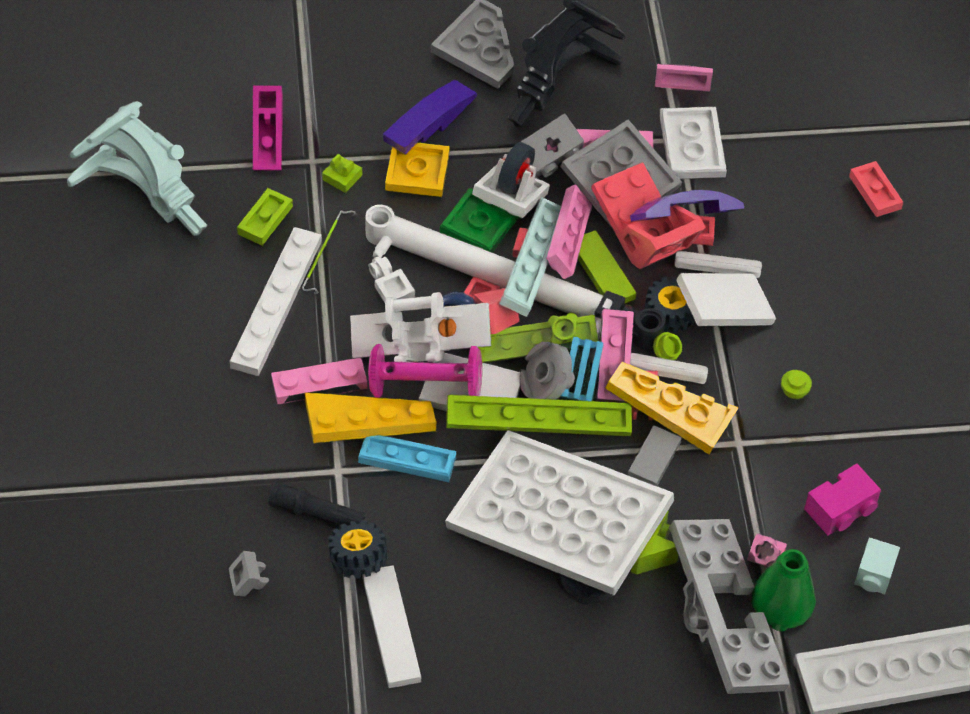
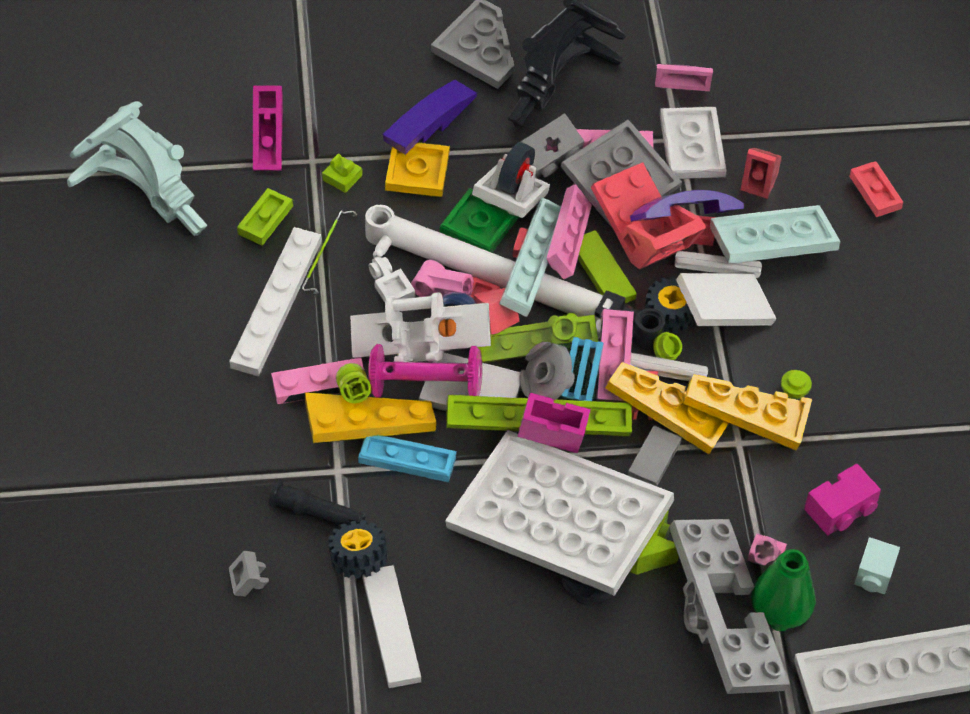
(351, 376): none -> lime wheel
(435, 278): none -> bright pink piece
(553, 423): none -> dark pink brick
(758, 412): none -> yellow wing
(760, 172): none -> coral slope
(774, 234): none -> light aqua plate

